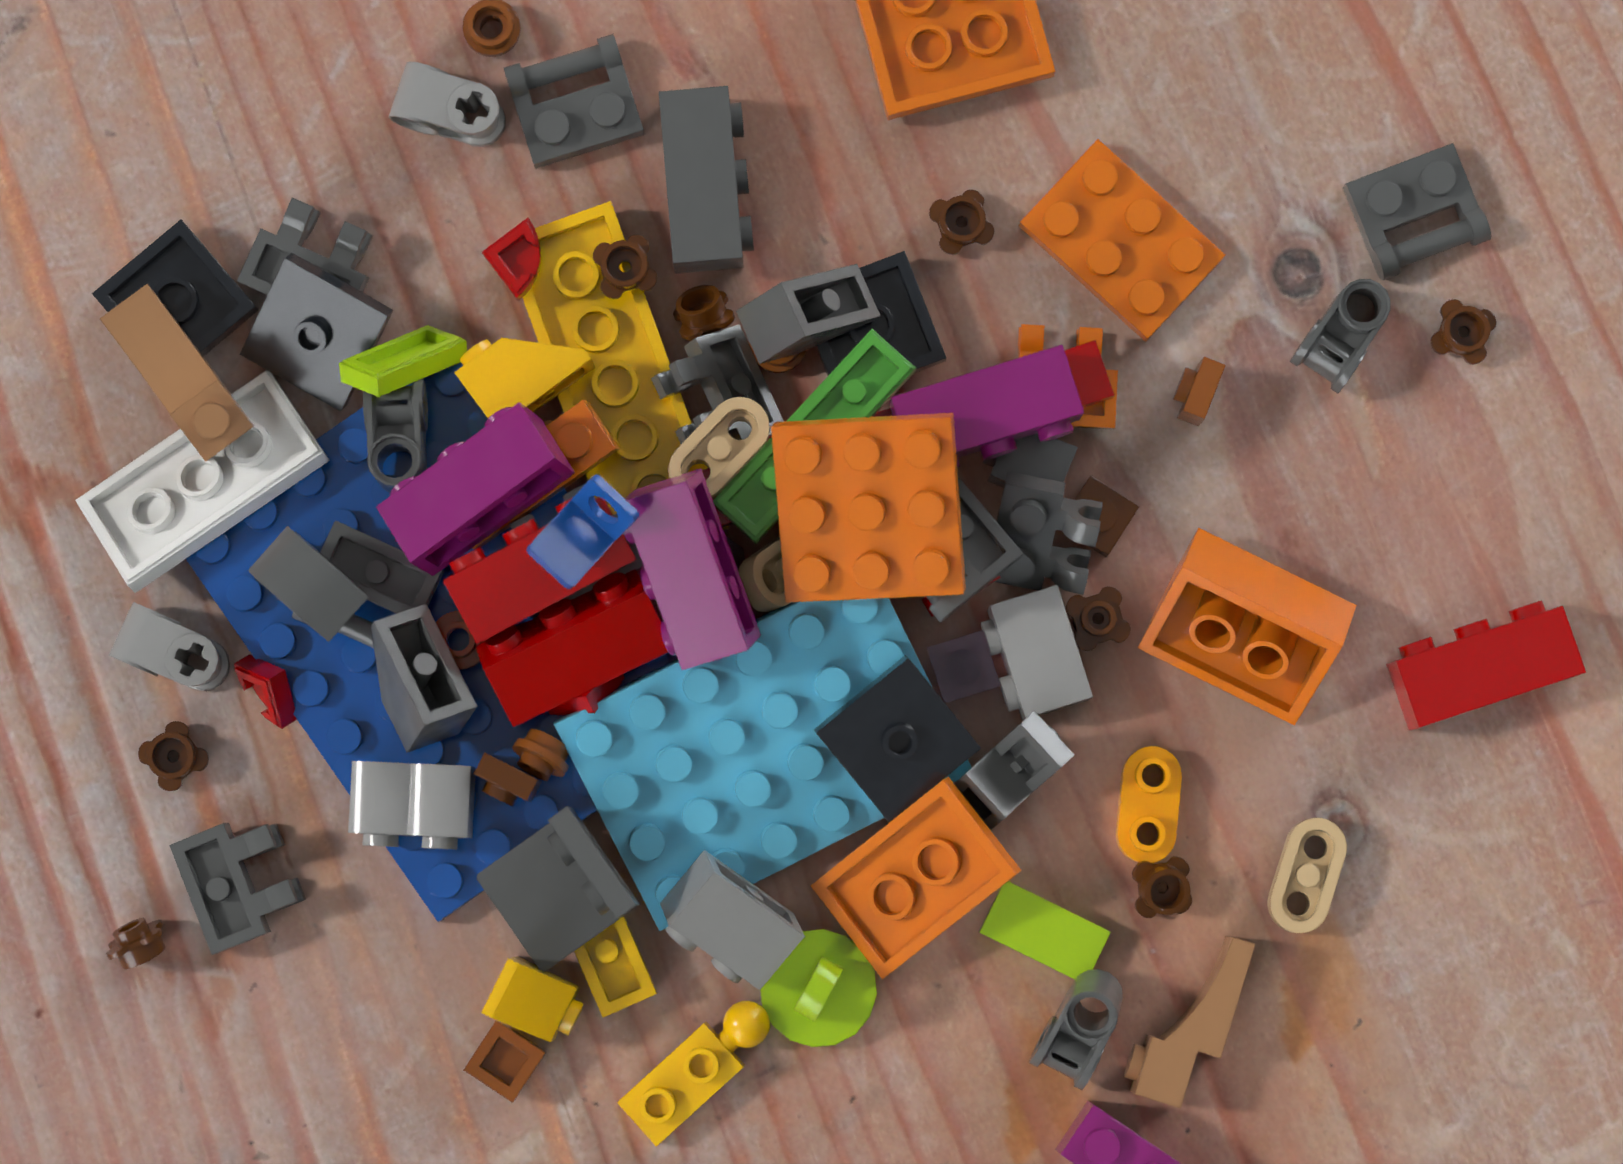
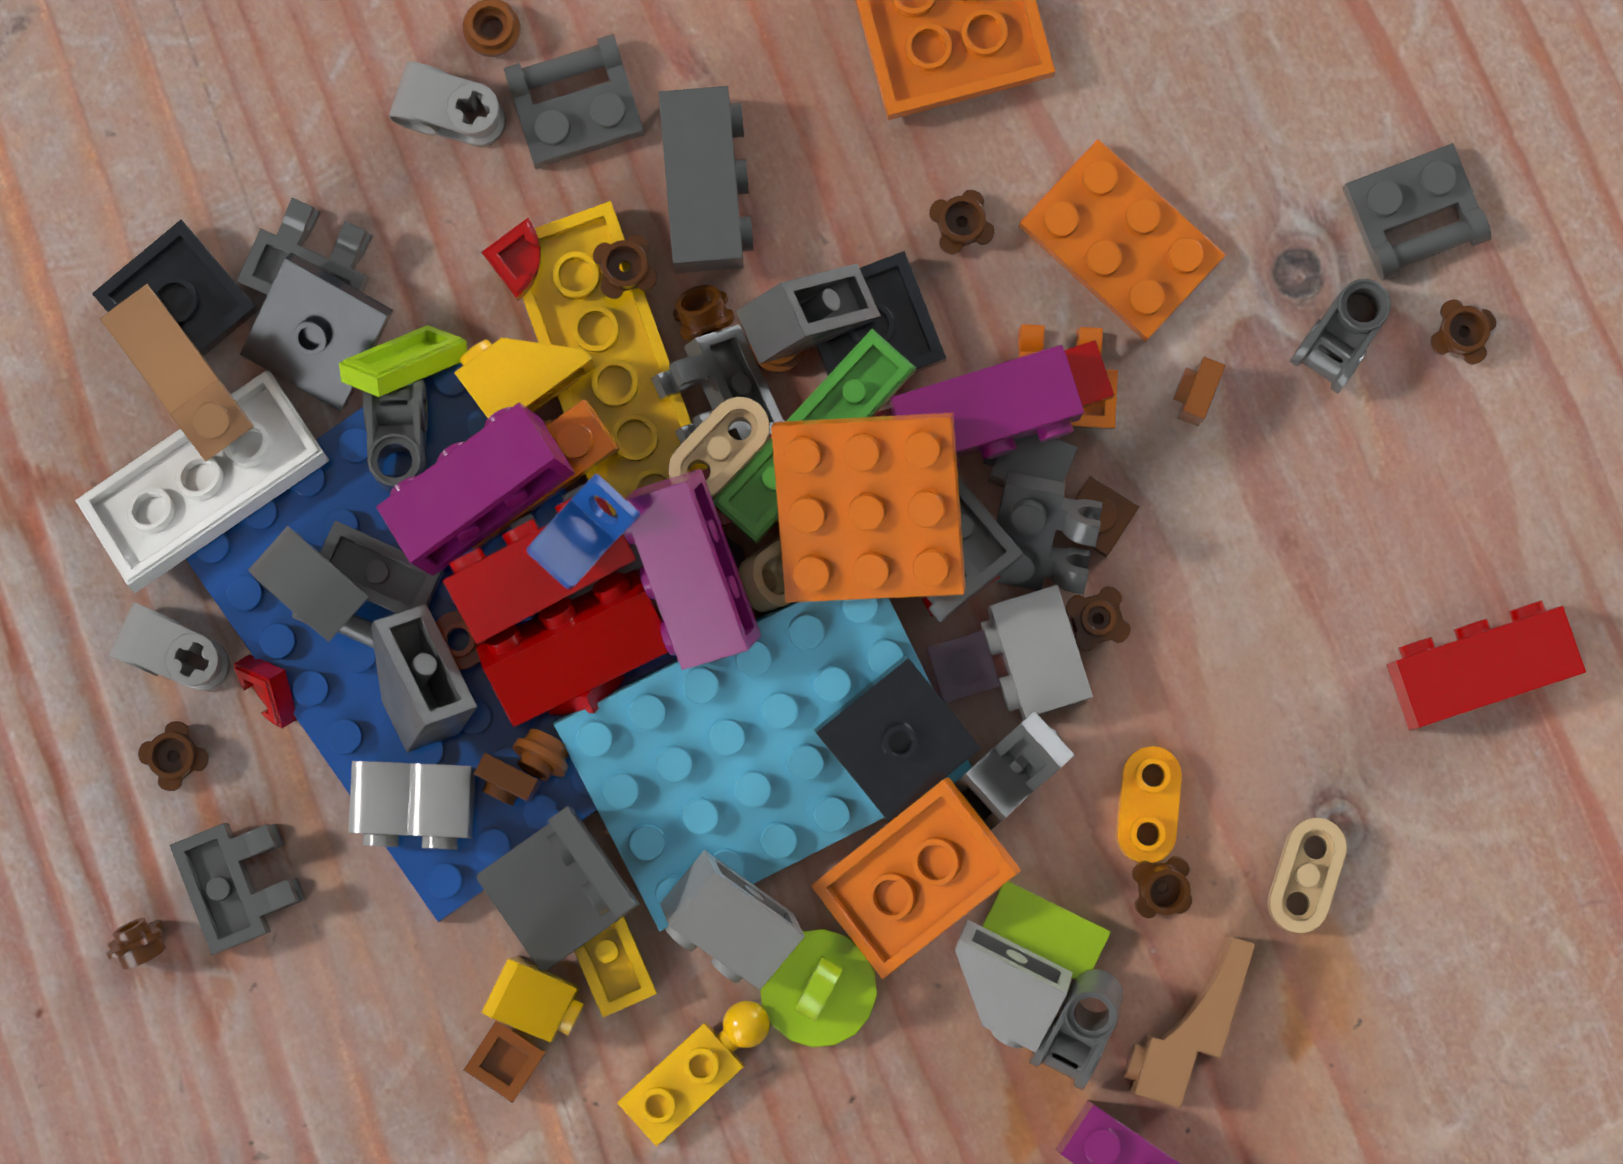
(1011, 986): none -> light grey slope
(1247, 626): orange slope -> none

